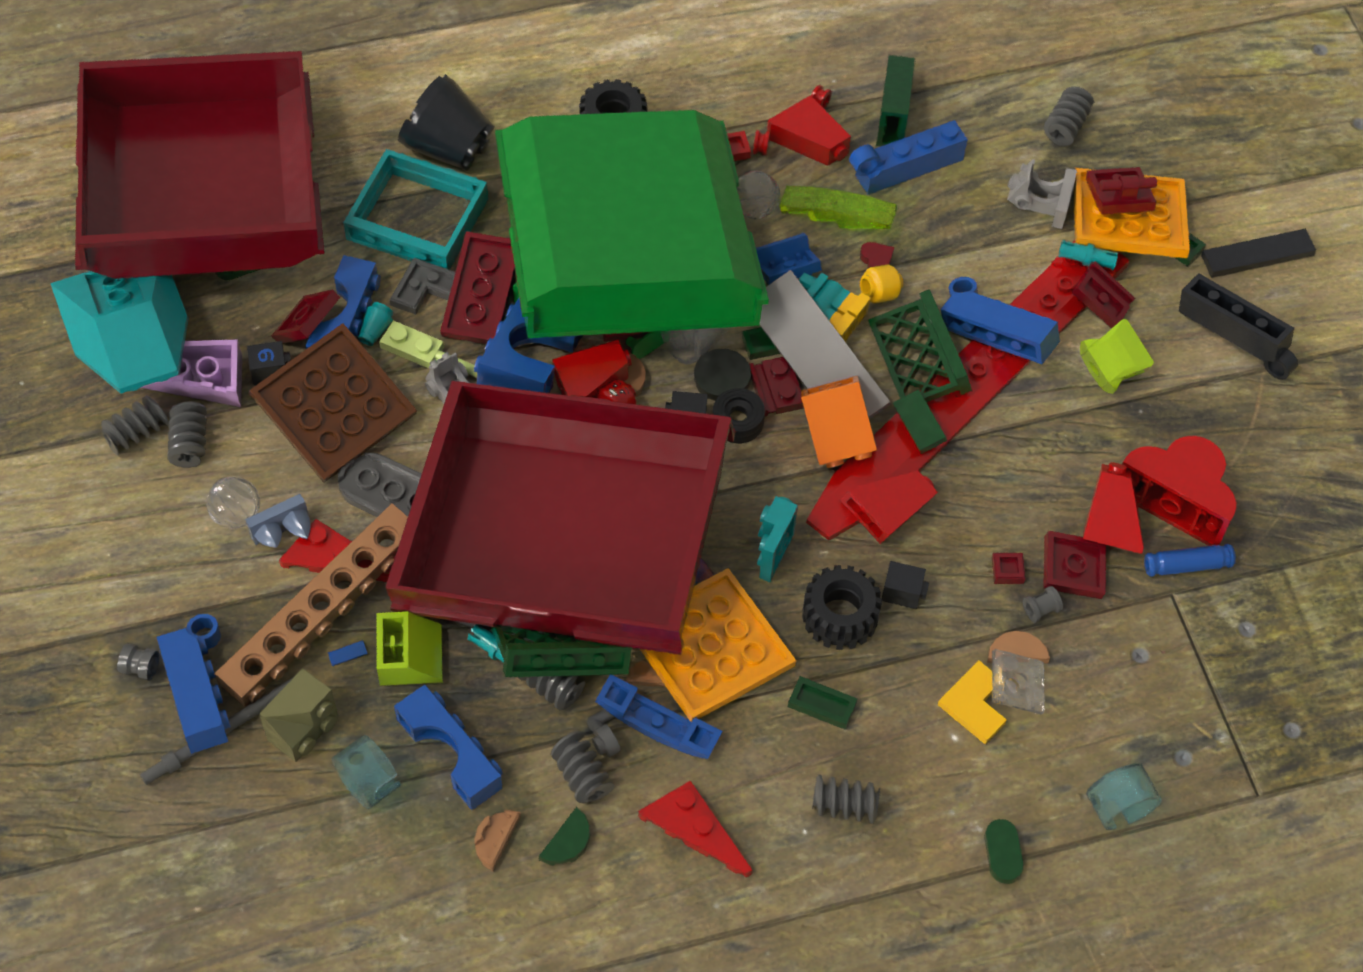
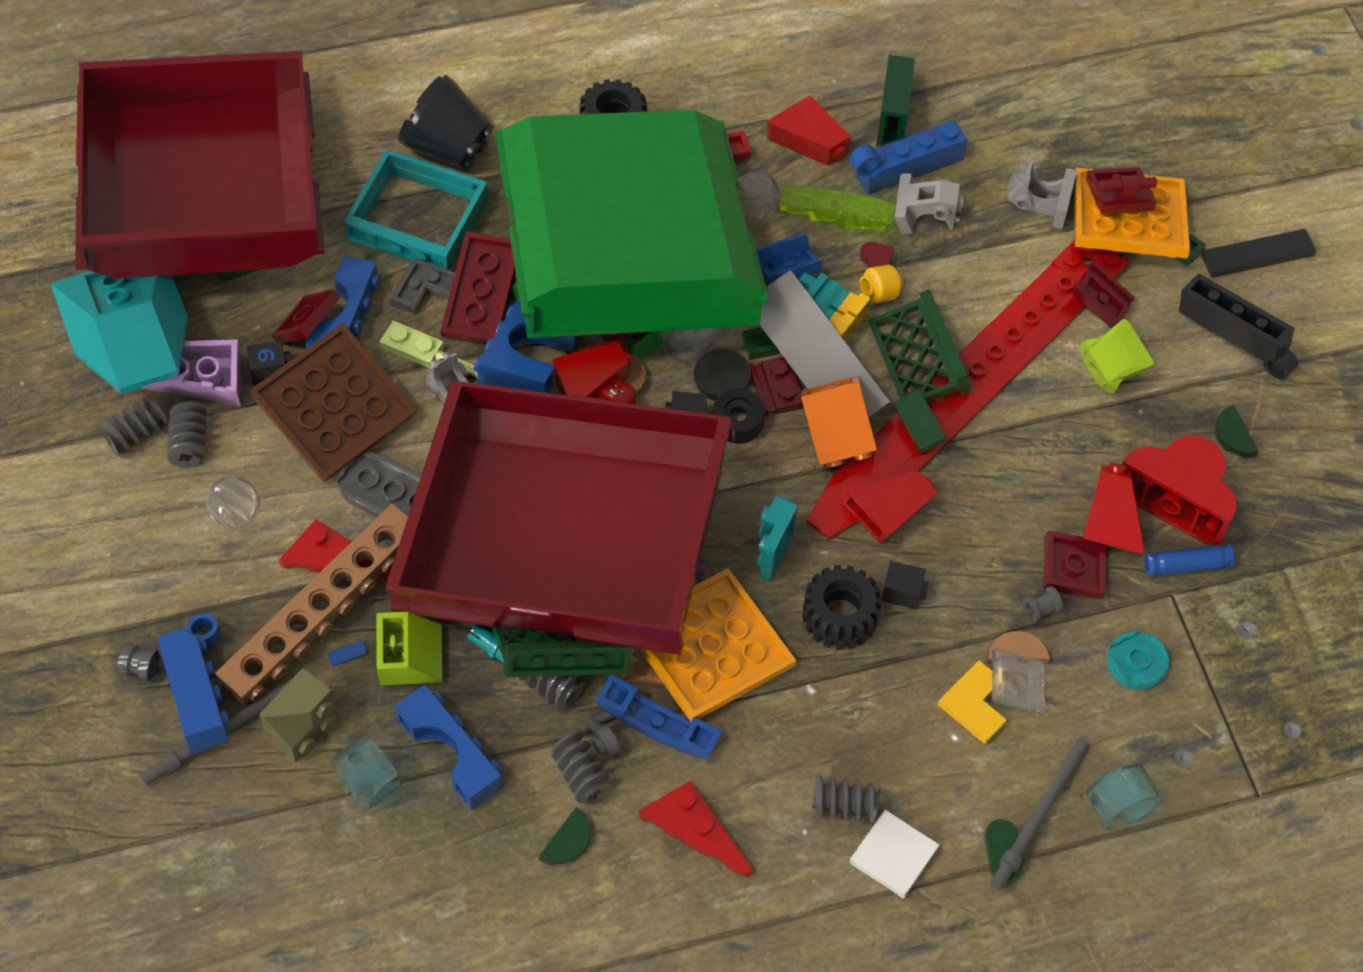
(288, 515): sand blue tile -> none
(375, 322): teal cone -> none
(494, 835): medium nougat tile -> none
(761, 142): red bush -> none
(821, 96): red bush -> none
(822, 702): dark green tile -> none
(894, 854): none -> white tile
(910, 206): none -> light grey tile
(998, 323): blue hinge -> none
(1008, 568): dark red tile -> none
(1013, 858): none -> dark grey bar
(1068, 115): dark grey piece -> none
(1088, 254): teal pin -> none
(1137, 660): none -> teal tile
(1233, 434): none -> dark green tile

